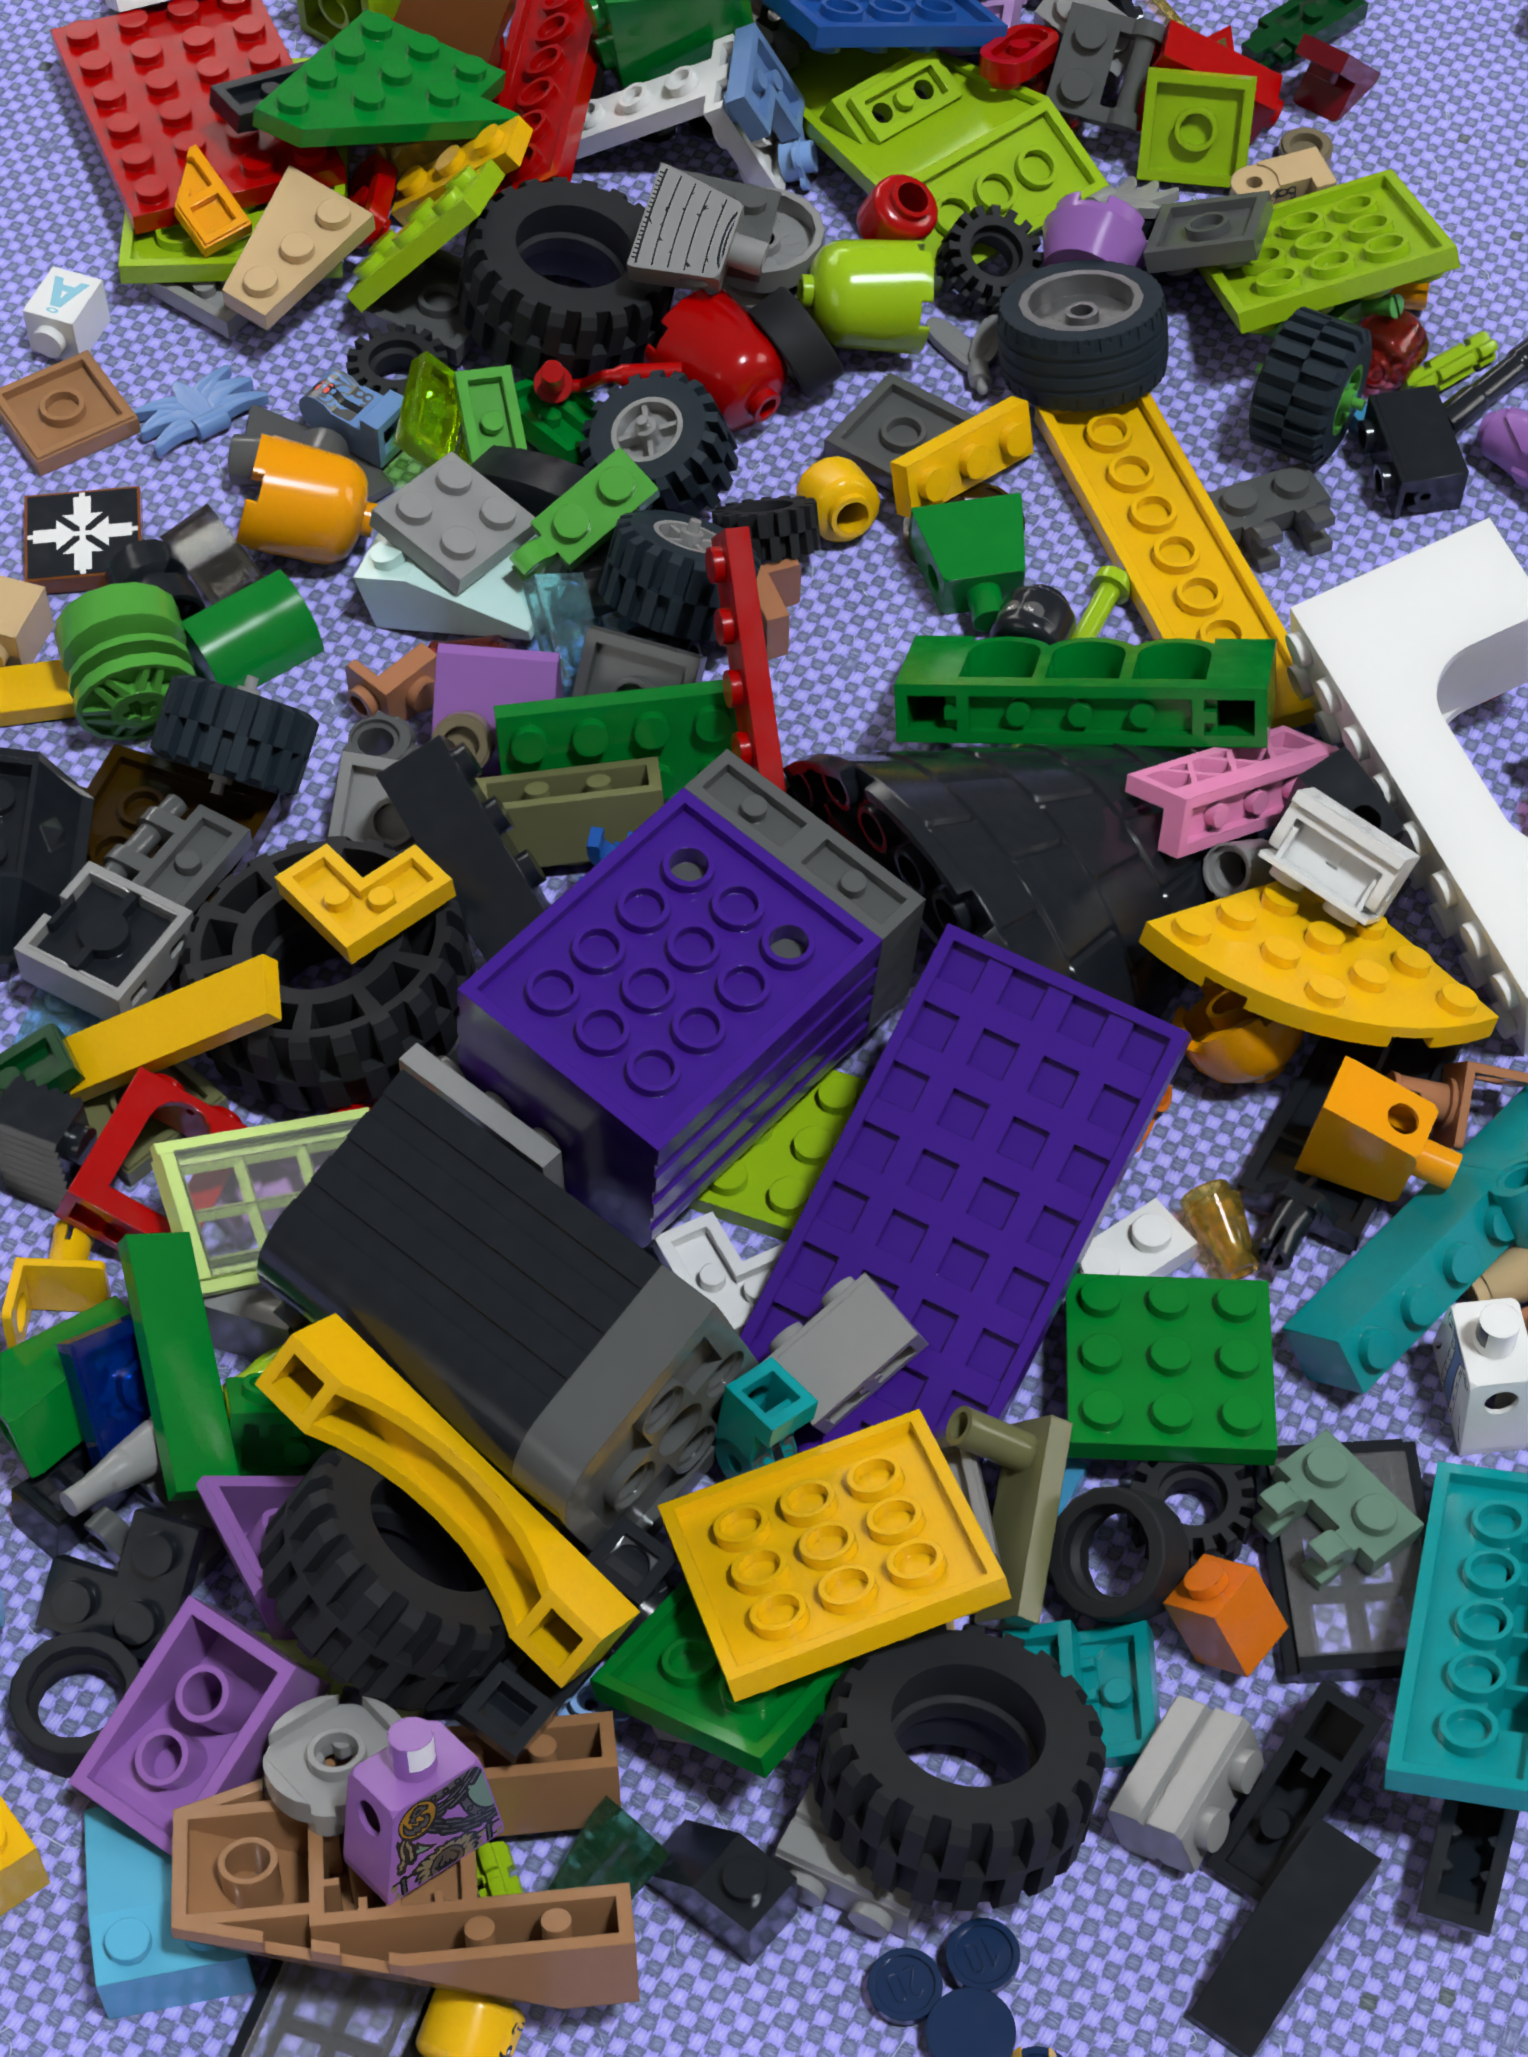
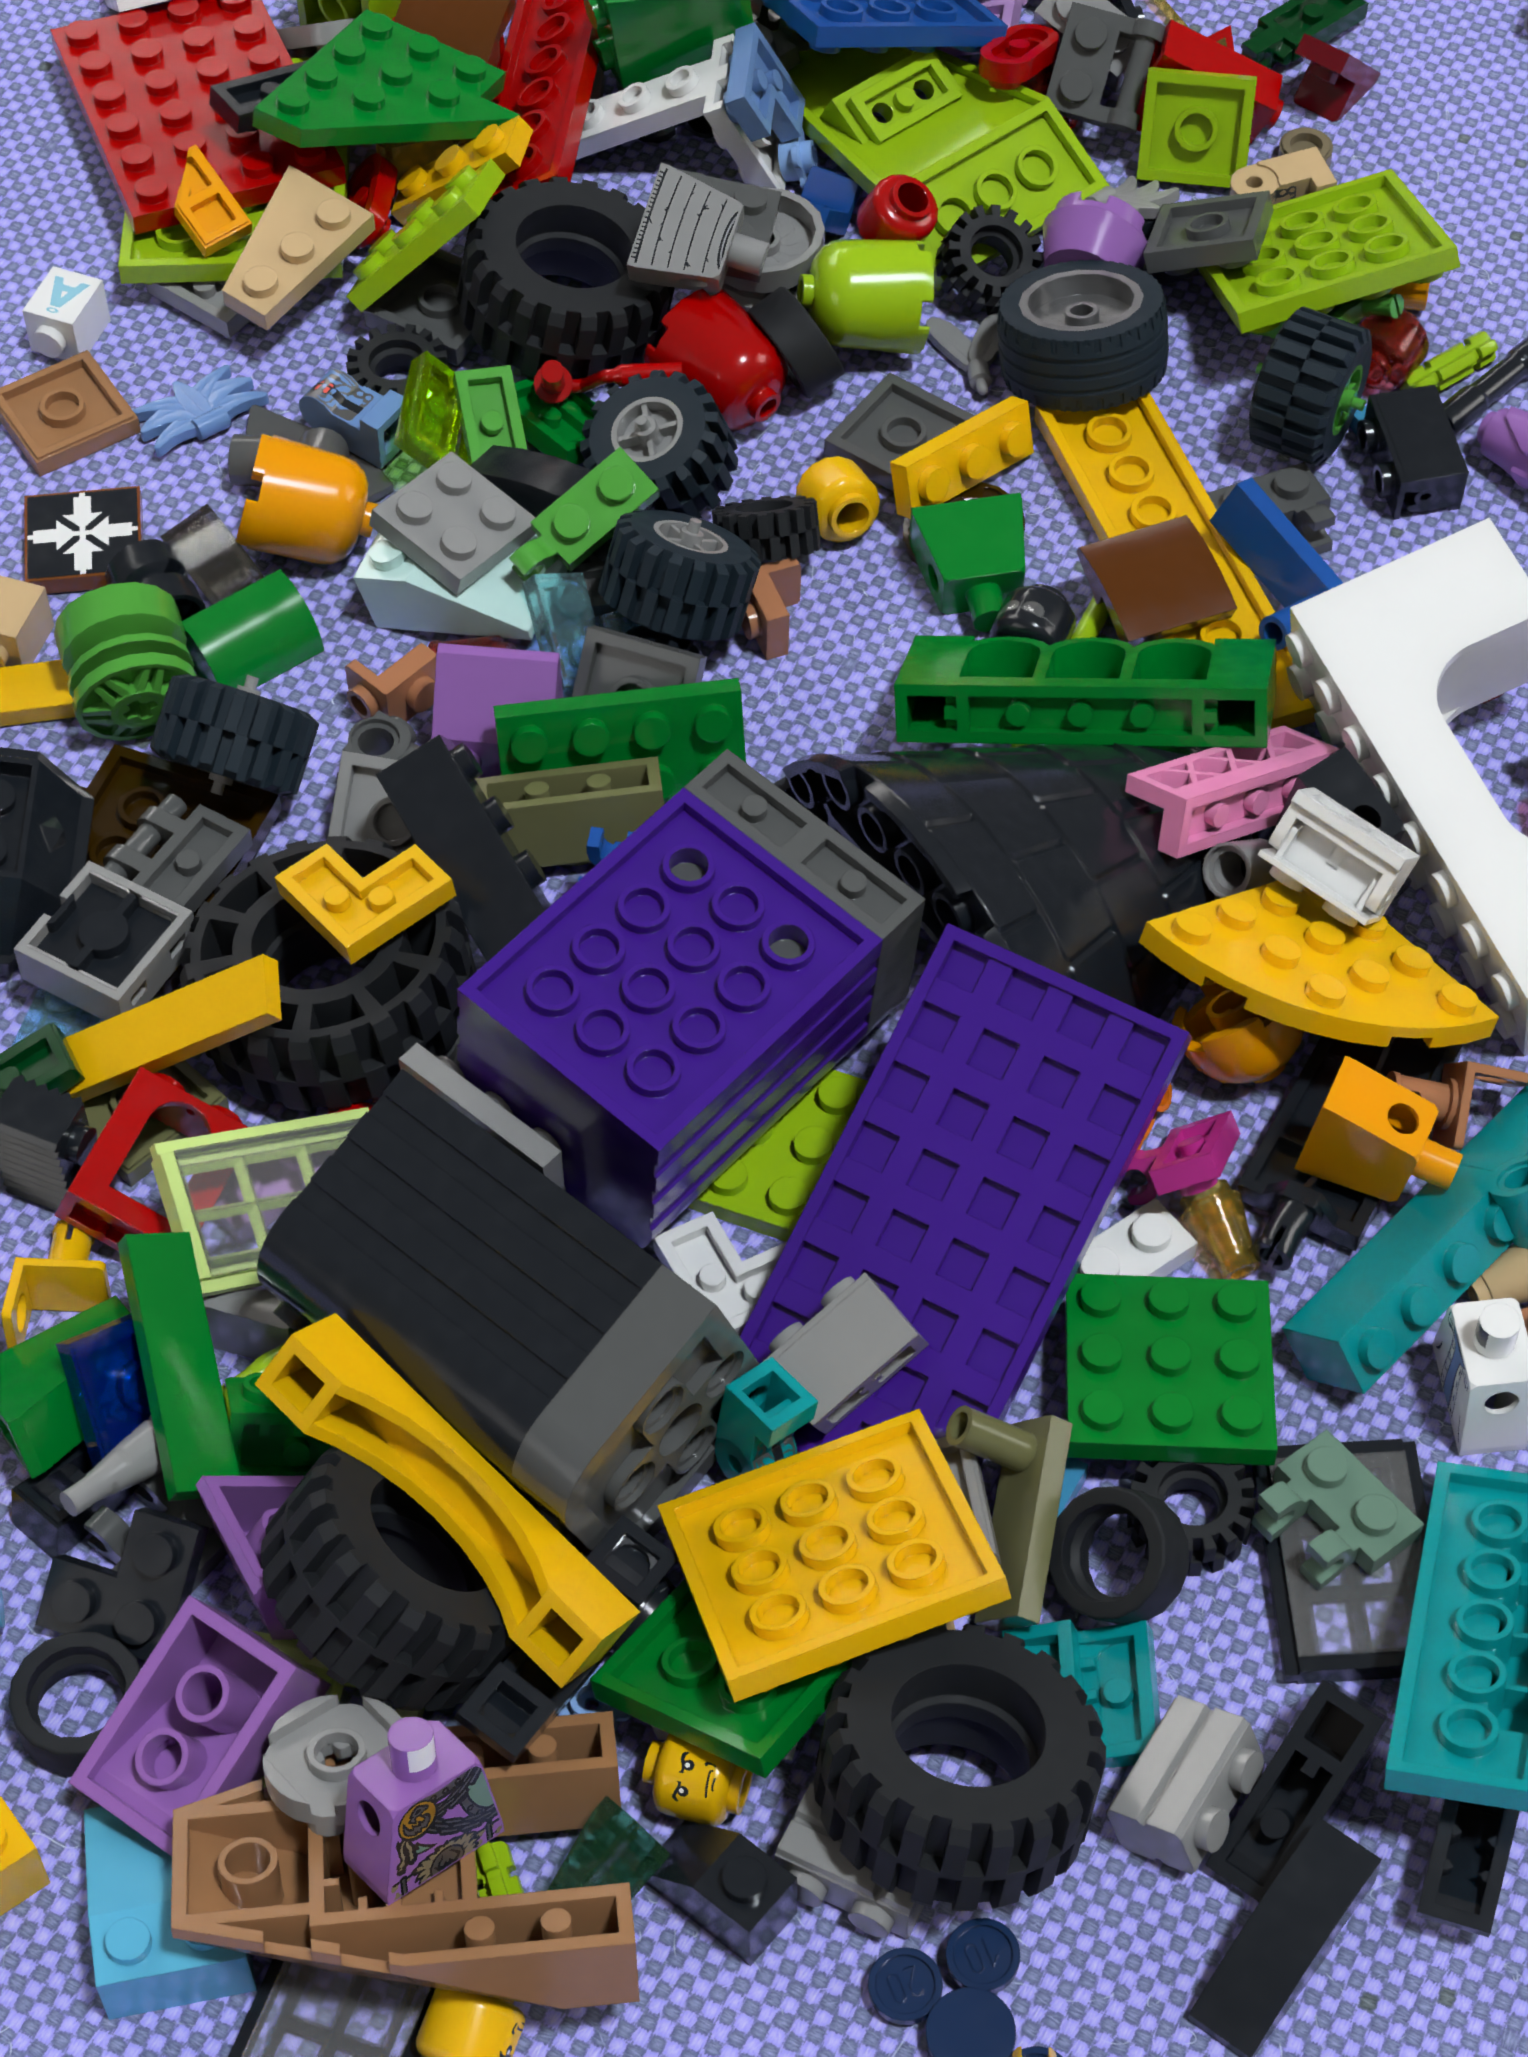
(308, 39): none -> light grey plate
(470, 729): dark tan tile -> none
(694, 1782): none -> yellow head
(741, 630): red plate -> none
(832, 196): none -> blue bracket
(1157, 581): none -> reddish brown slope
(1187, 1160): none -> dark pink plate
(1225, 1615): orange brick -> none
(1273, 552): none -> blue piece

